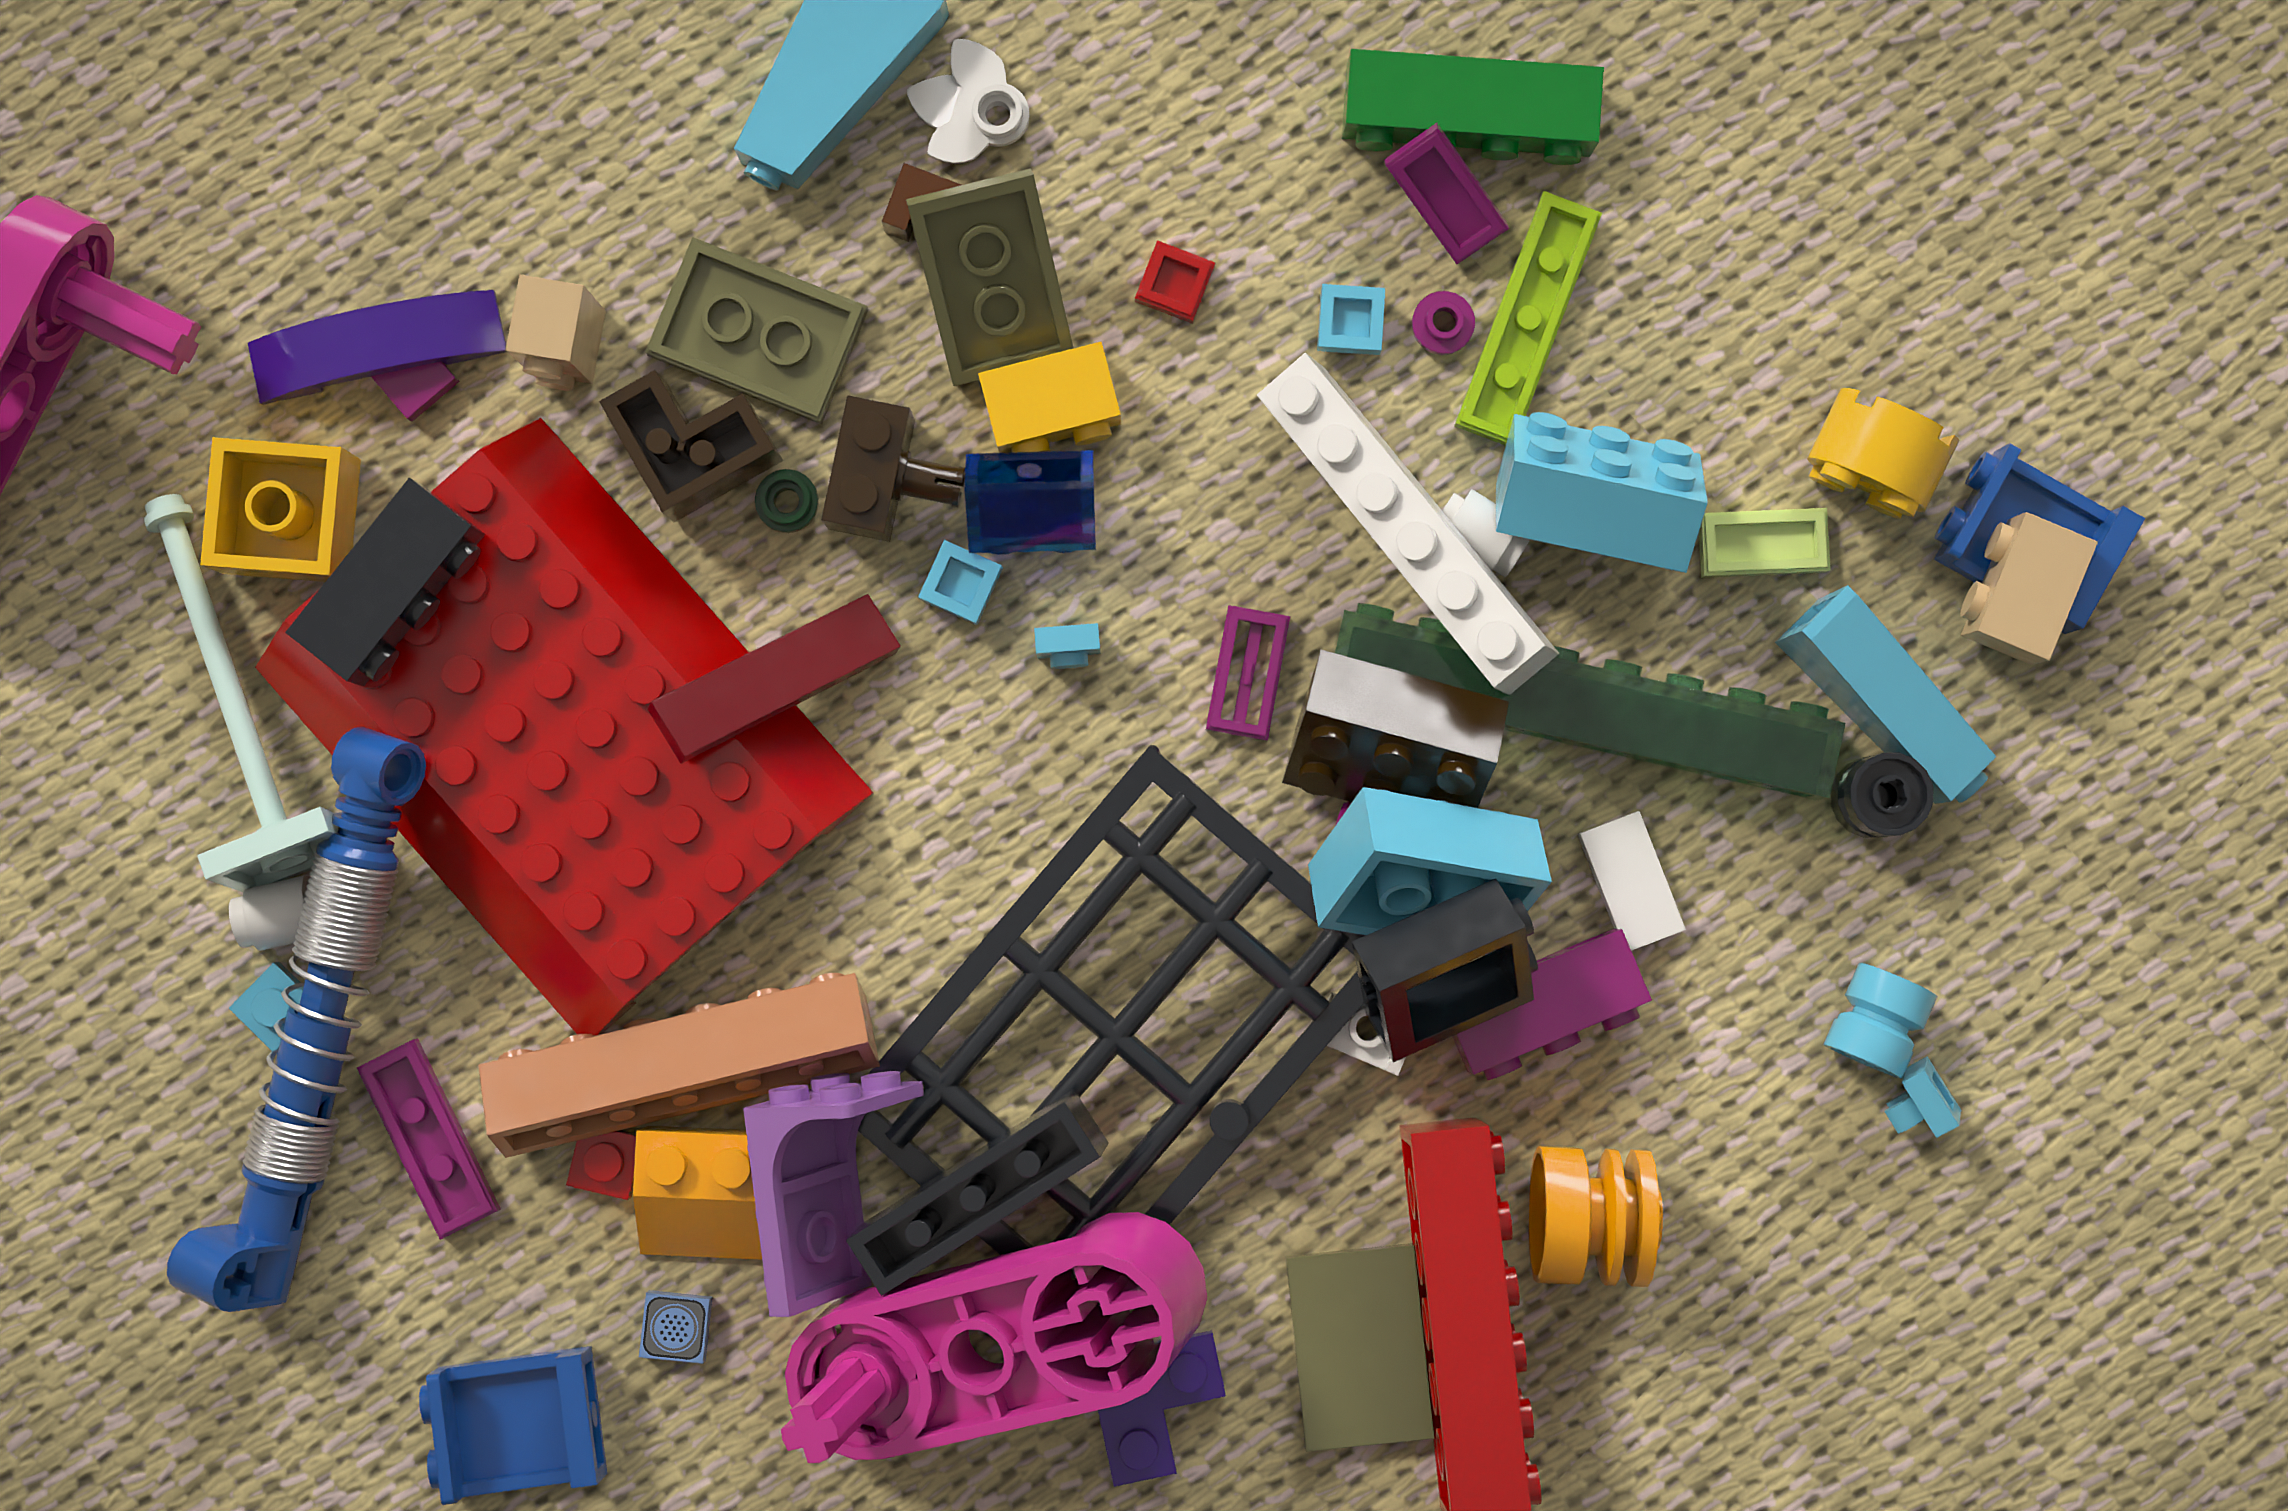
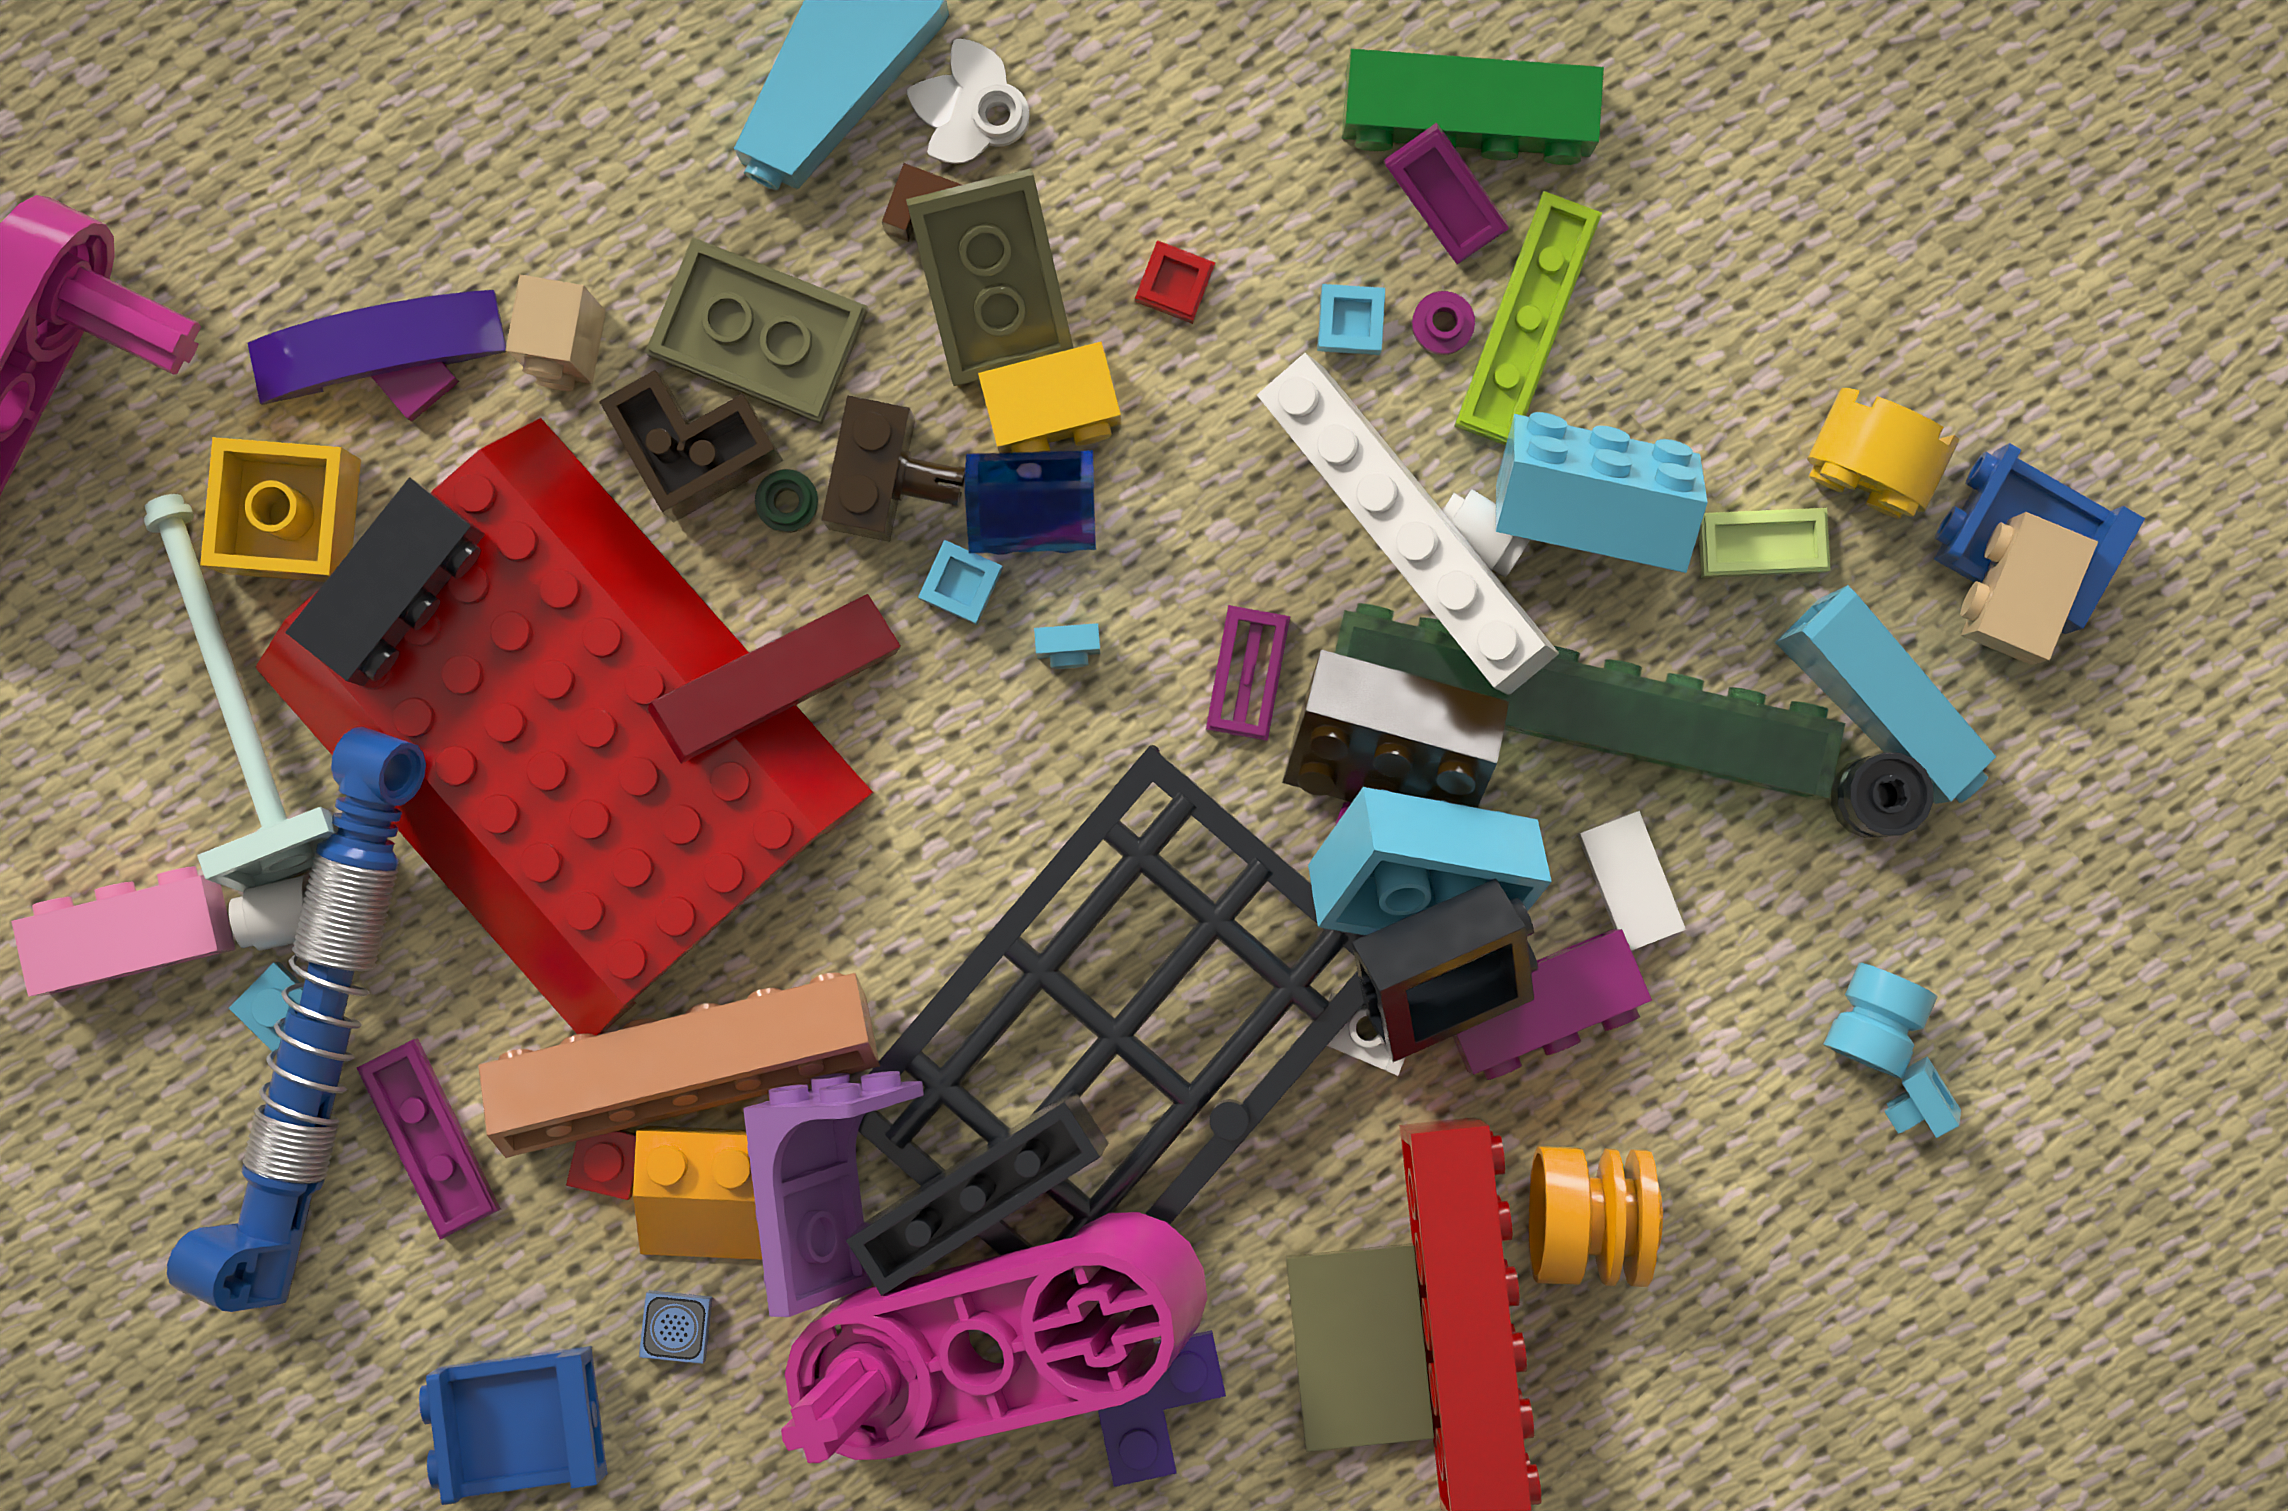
(122, 932): none -> bright pink brick

